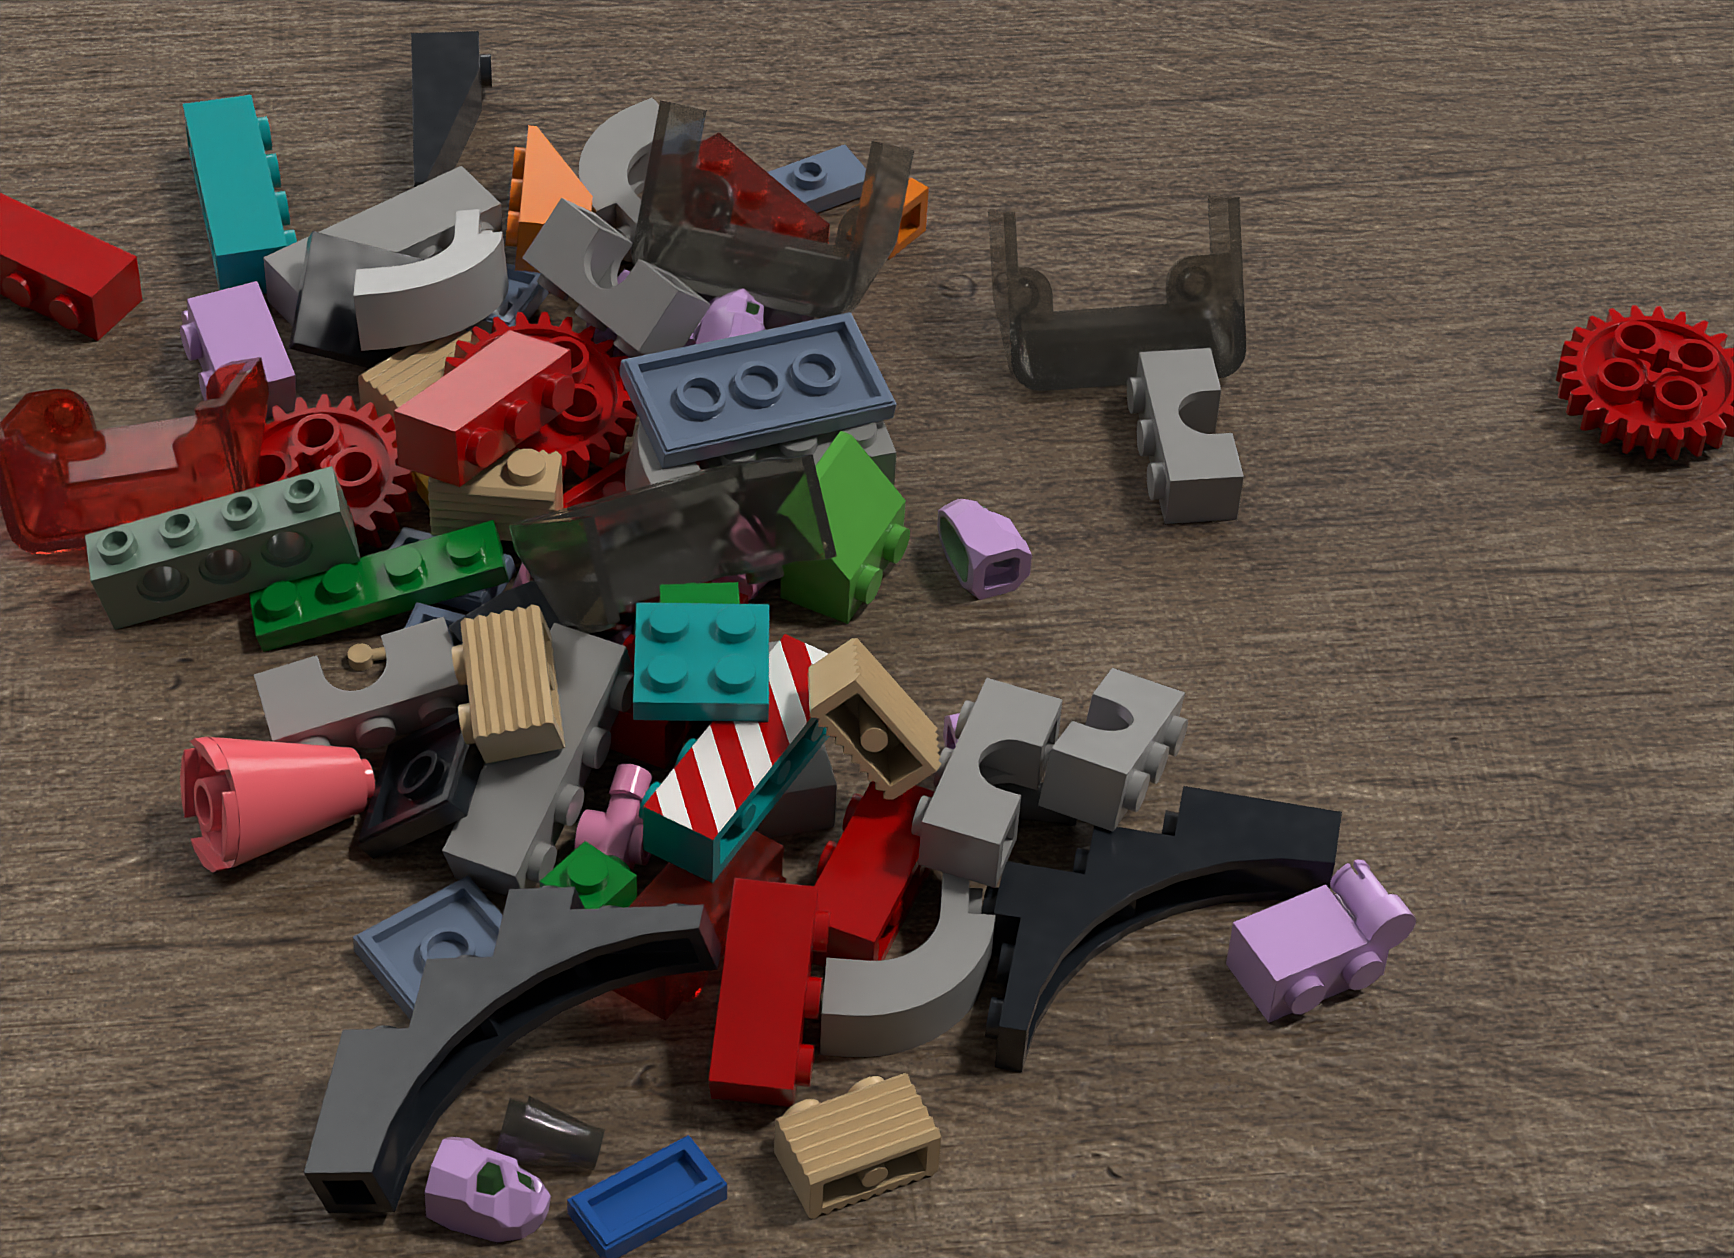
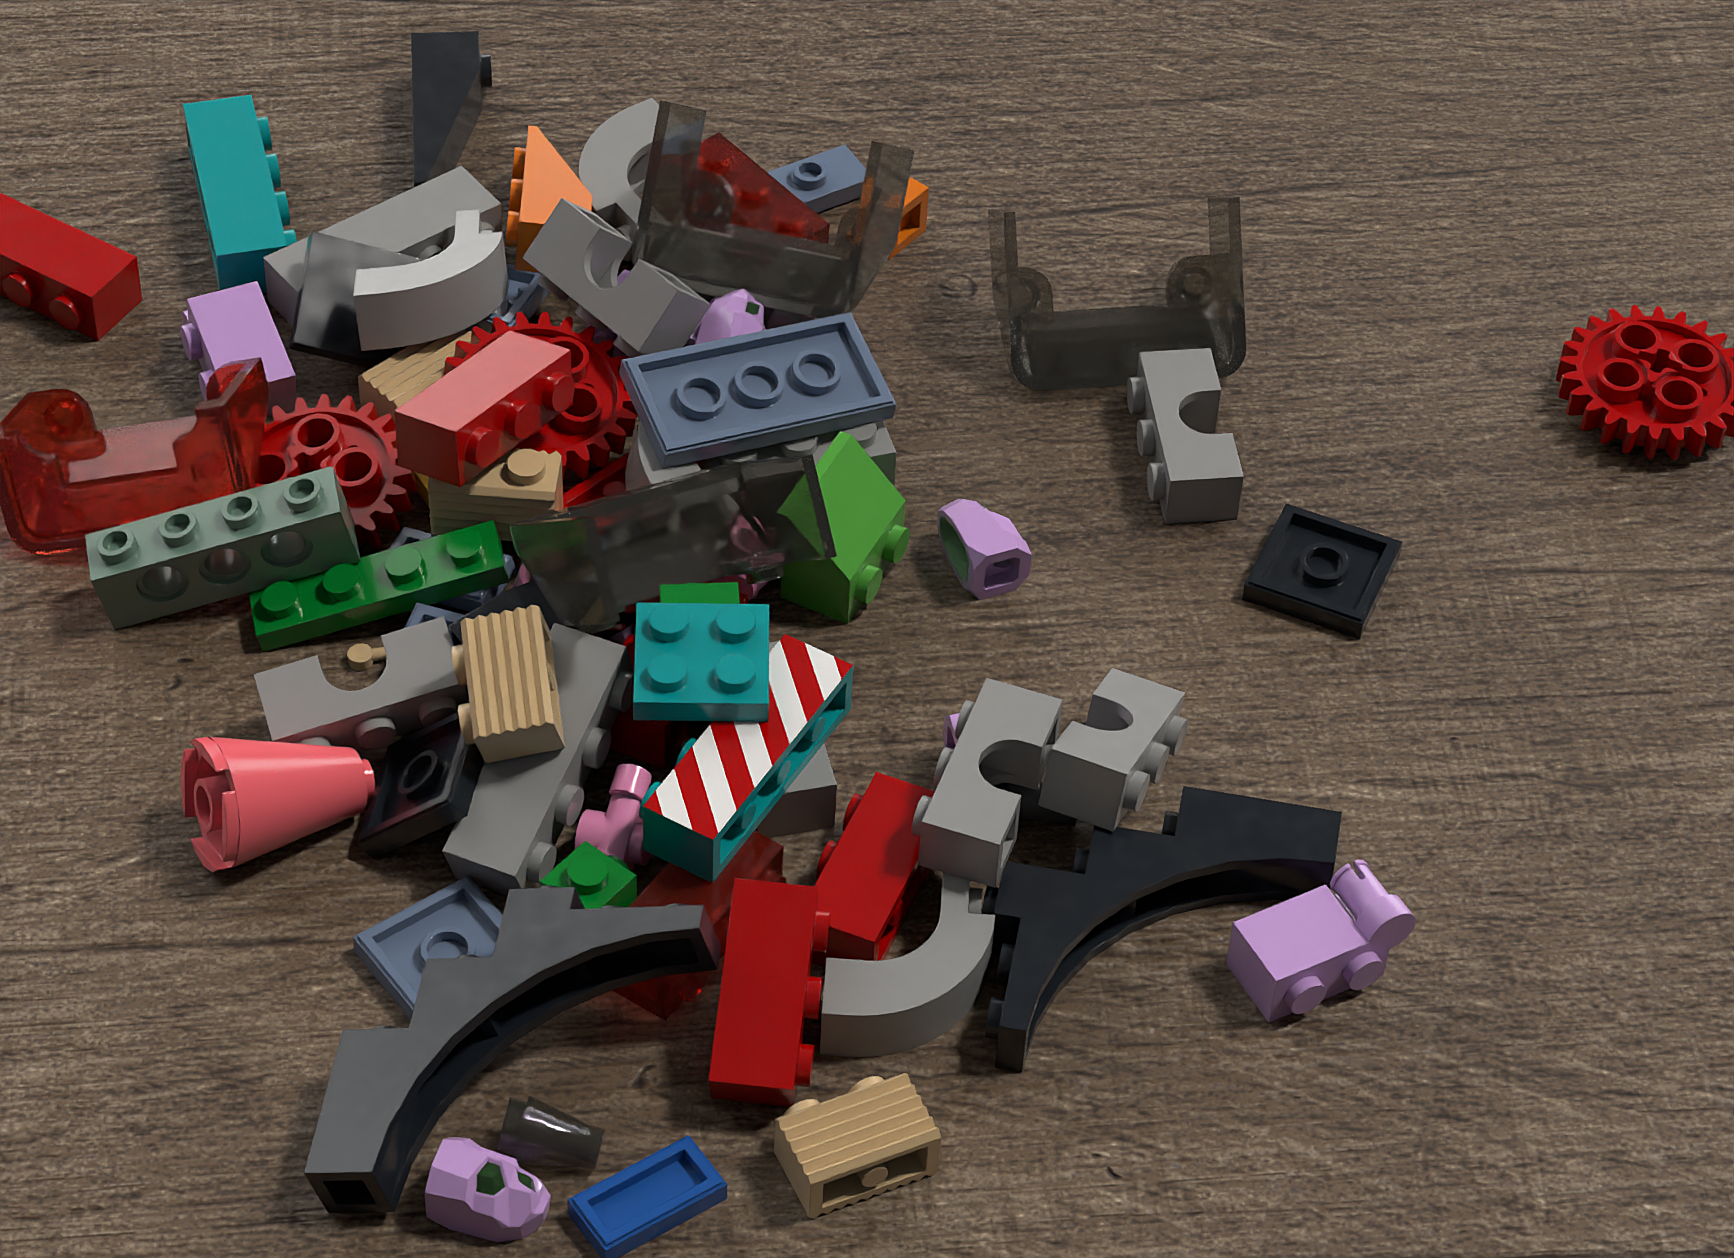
(872, 719): tan brick -> none
(1322, 571): none -> black tile

